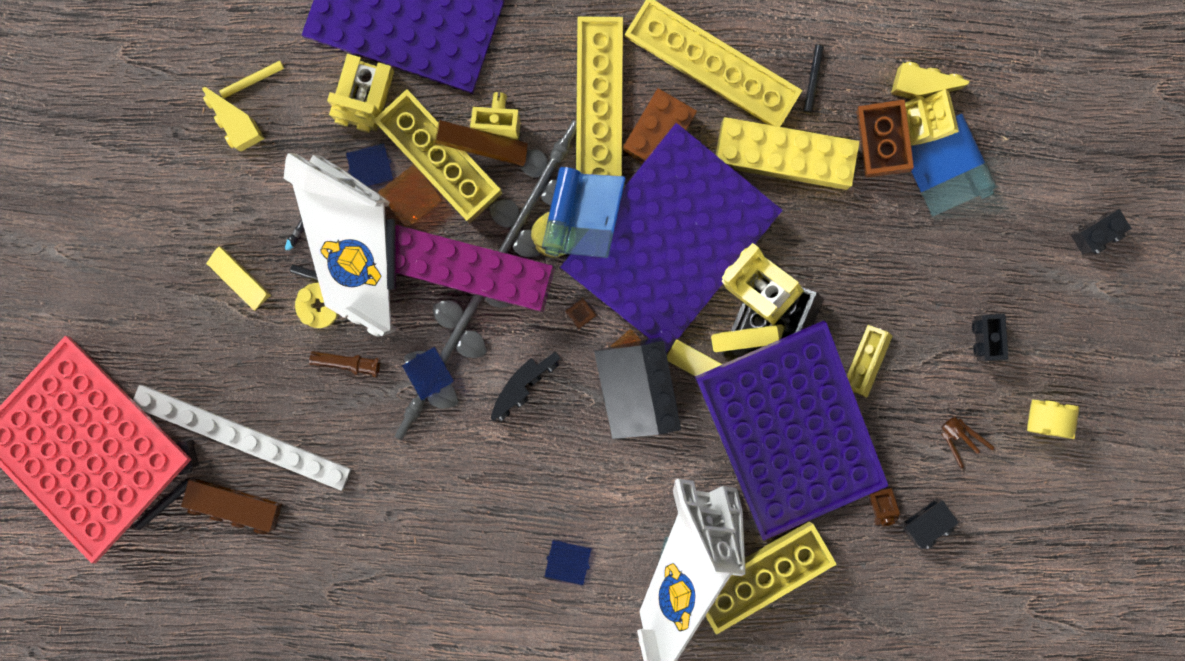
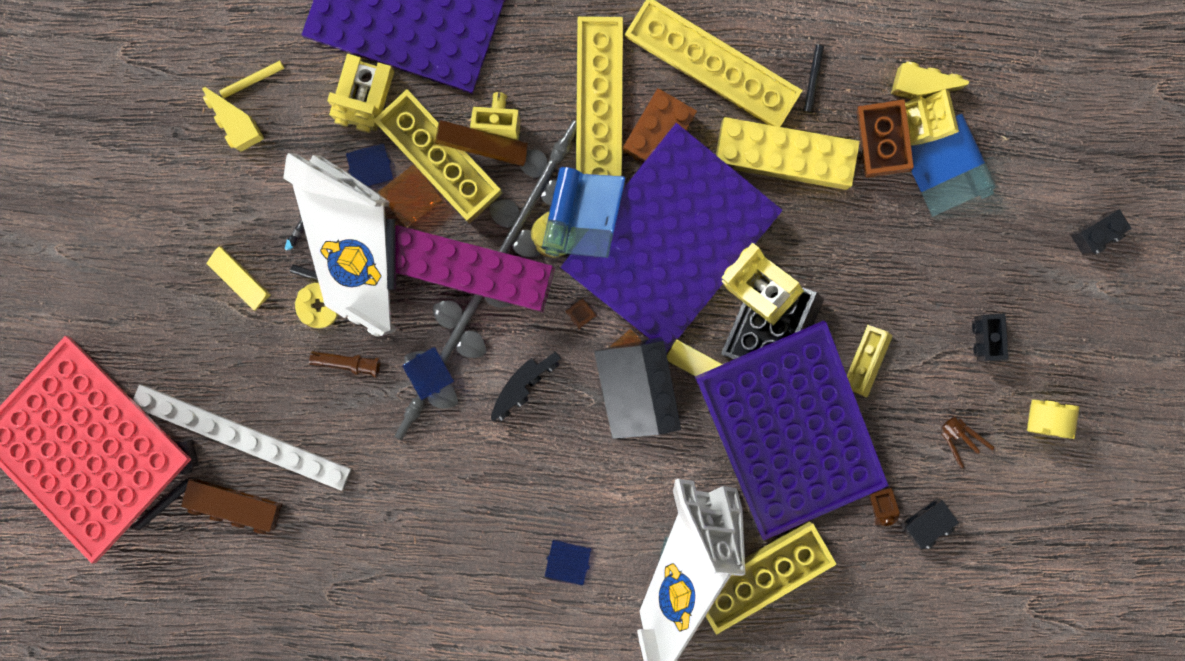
(746, 338): light yellow slope -> none

